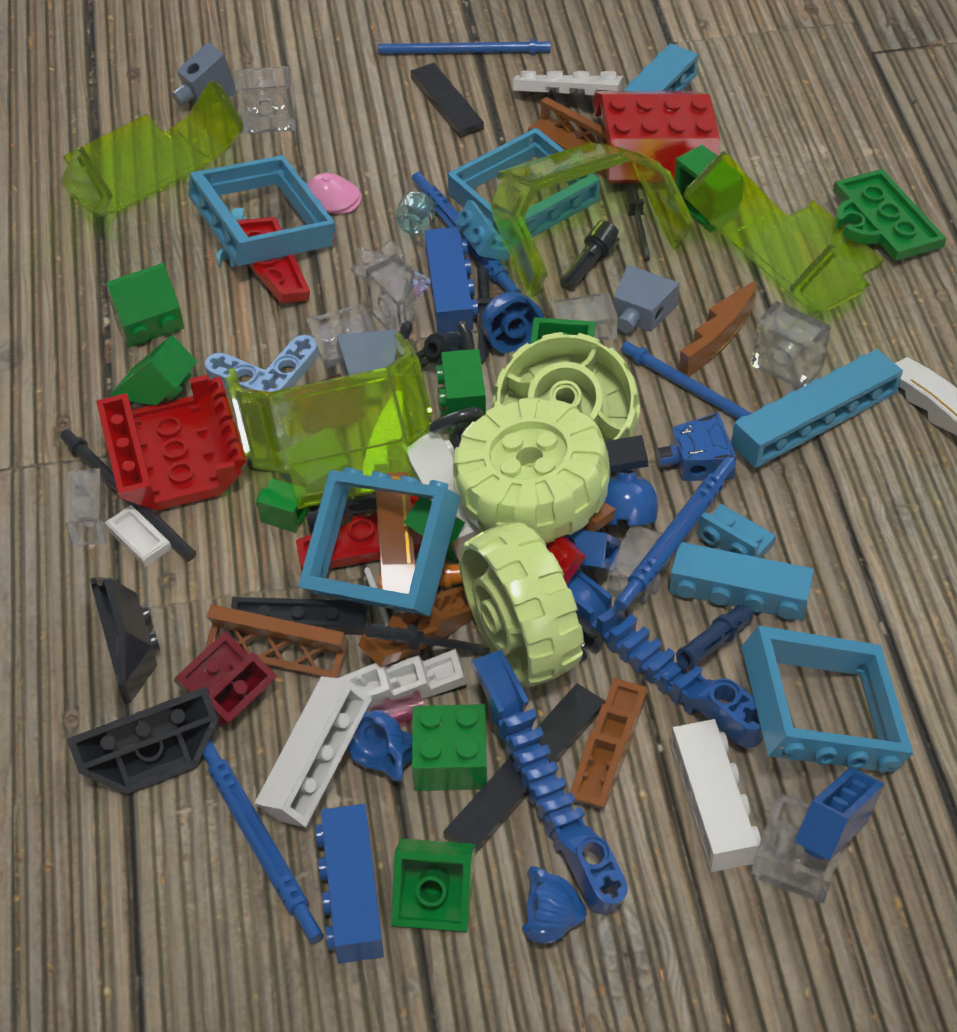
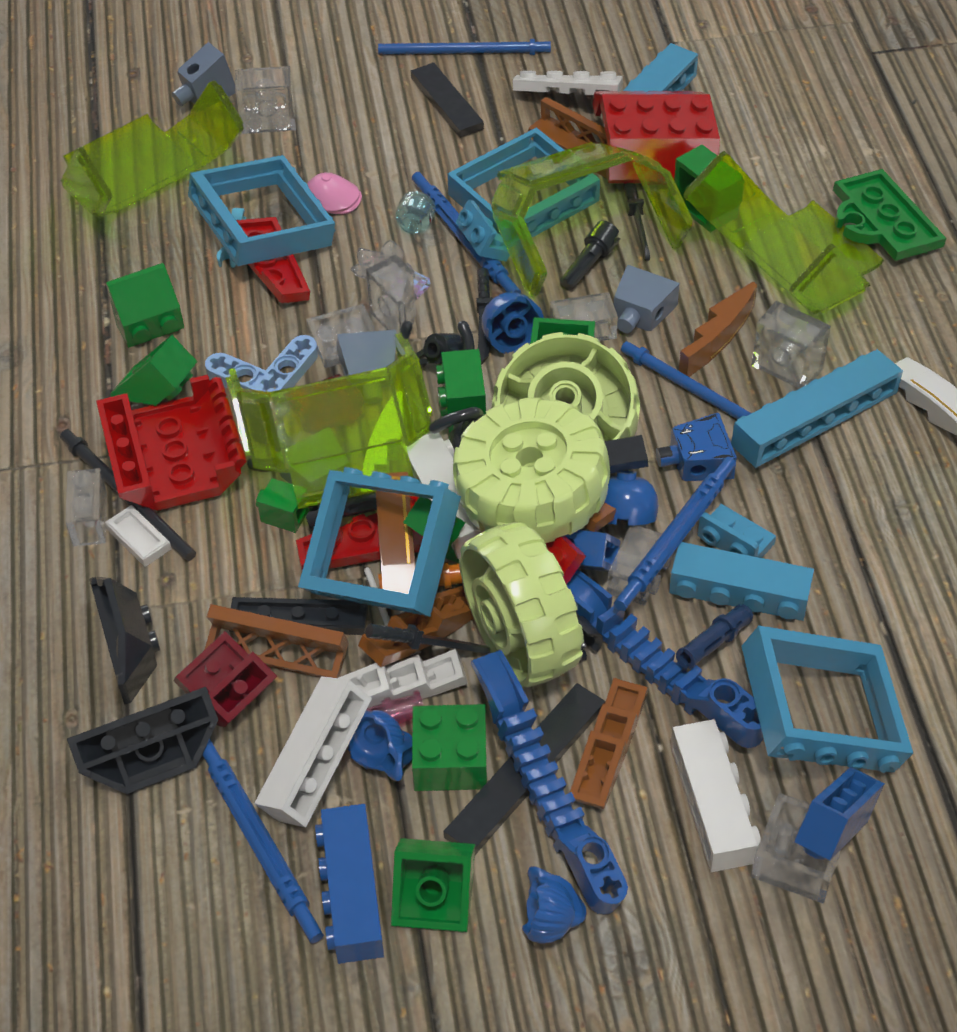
(449, 279): blue brick -> none

